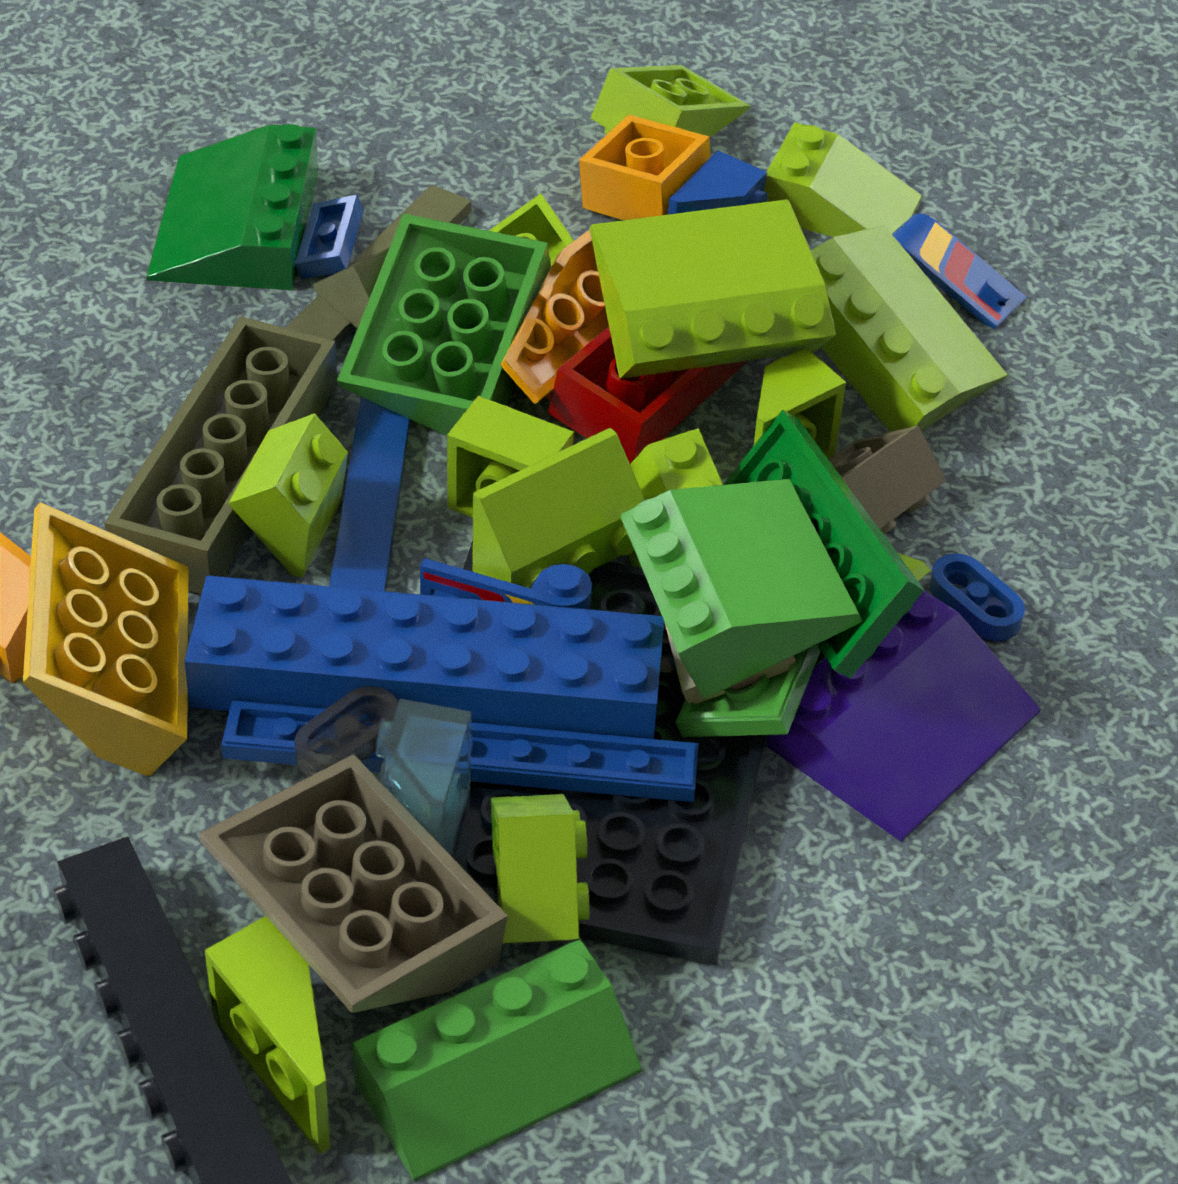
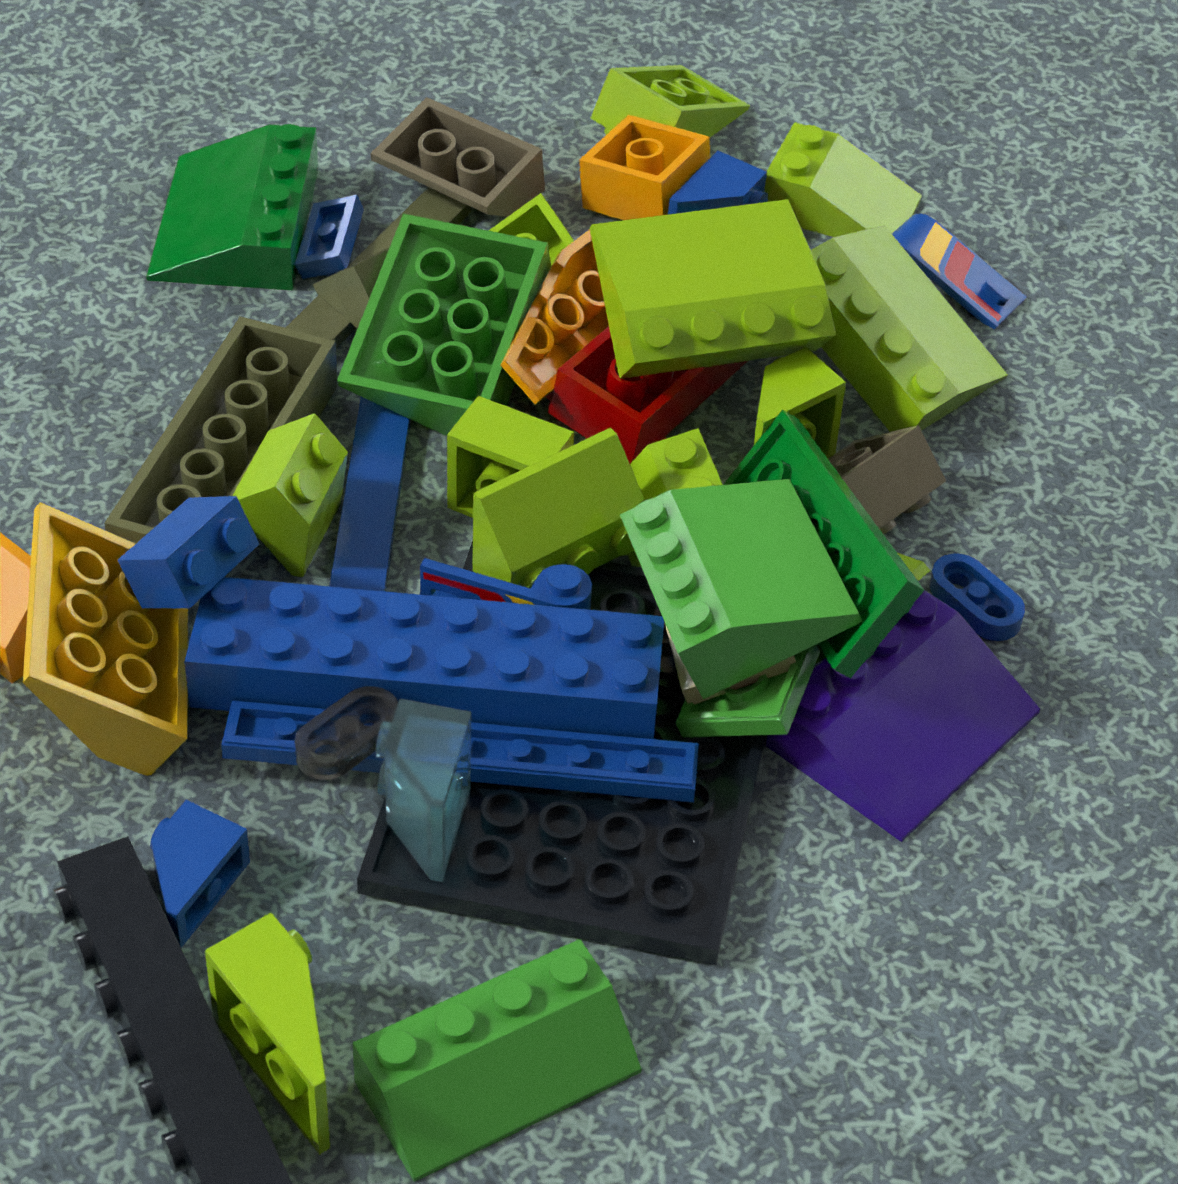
(188, 552): none -> blue piece
(196, 864): none -> blue slope
(360, 888): dark tan slope -> none
(464, 159): none -> dark tan slope
(536, 867): lime brick -> none

